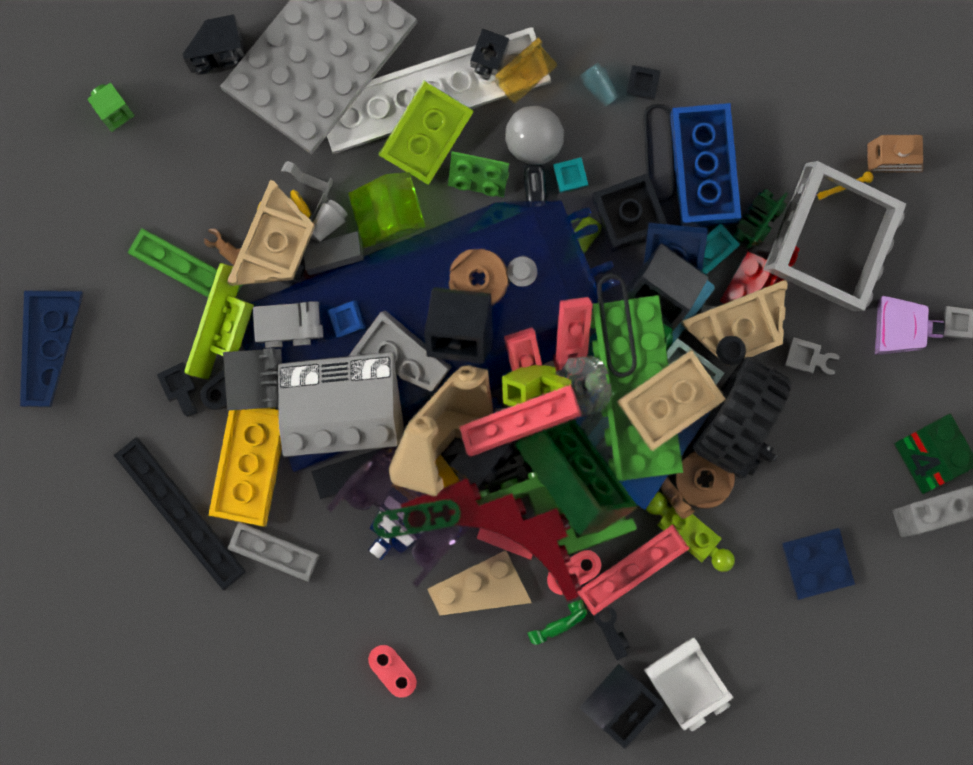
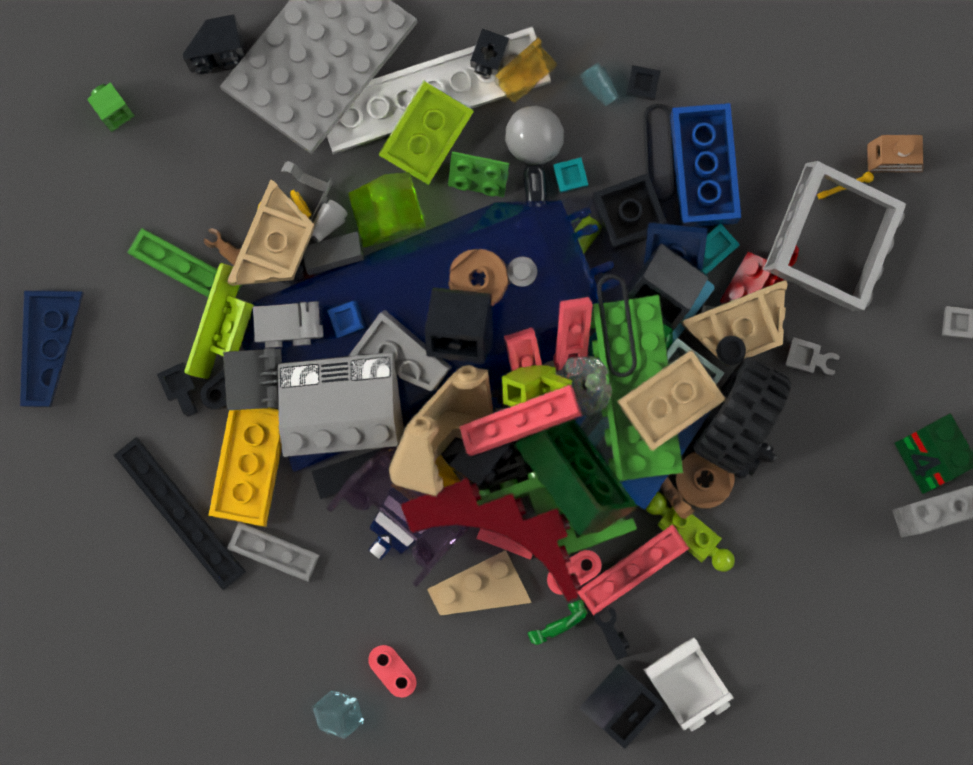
(338, 714): none -> clear light blue panel
(395, 530): dark green beam -> none
(771, 209): dark green hinge -> none
(818, 563): dark blue plate -> none
(904, 326): lavender torso -> none

